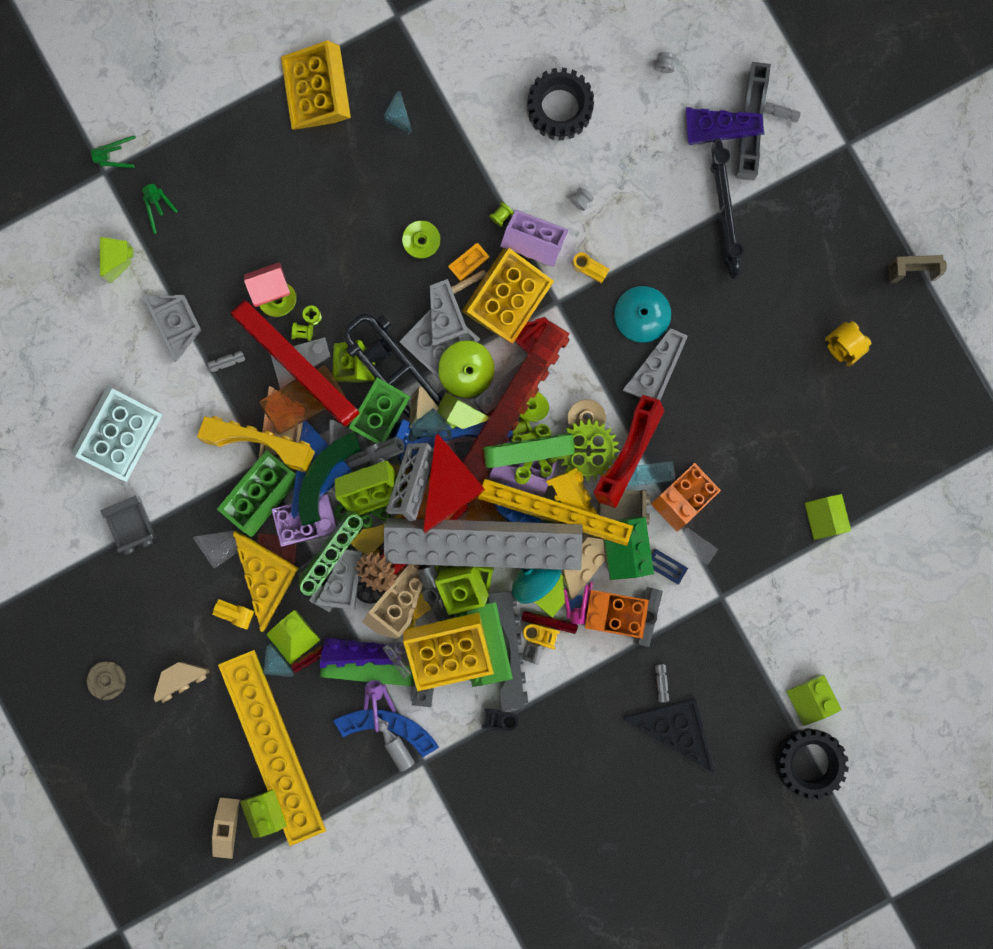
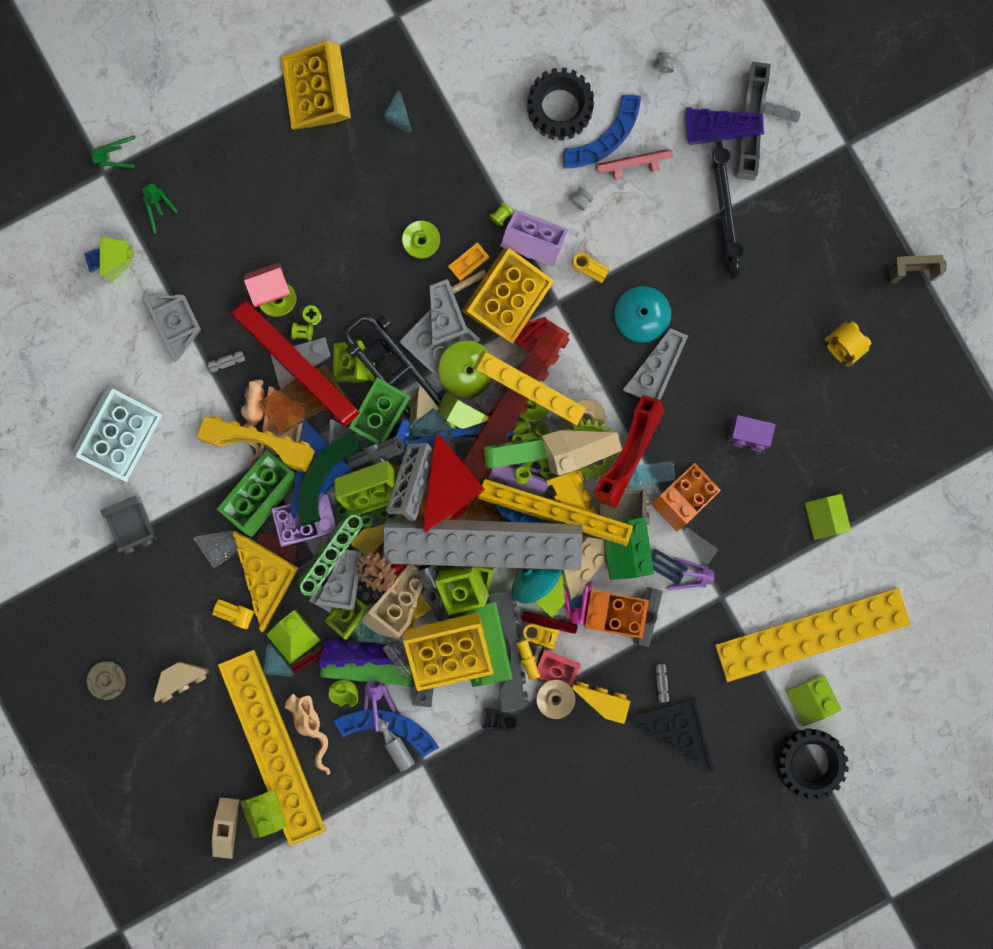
(93, 260): none -> blue tile
(253, 411): none -> light nougat animal
(308, 724): none -> light nougat animal
(343, 693): none -> lime hair
(345, 620): none -> lime slope
(368, 635): none -> clear light blue slope
(528, 659): none -> yellow pin
(529, 388): none -> yellow arch
(557, 668): none -> coral slope
(562, 373): none -> clear wing
(563, 706): none -> tan dish
(576, 449): none -> tan wedge
(608, 142): none -> blue tile
(609, 706): none -> yellow slope
(651, 158): none -> hinge
(704, 575): none -> medium lavender plant
(751, 433): none -> medium lavender brick
(812, 634): none -> yellow plate

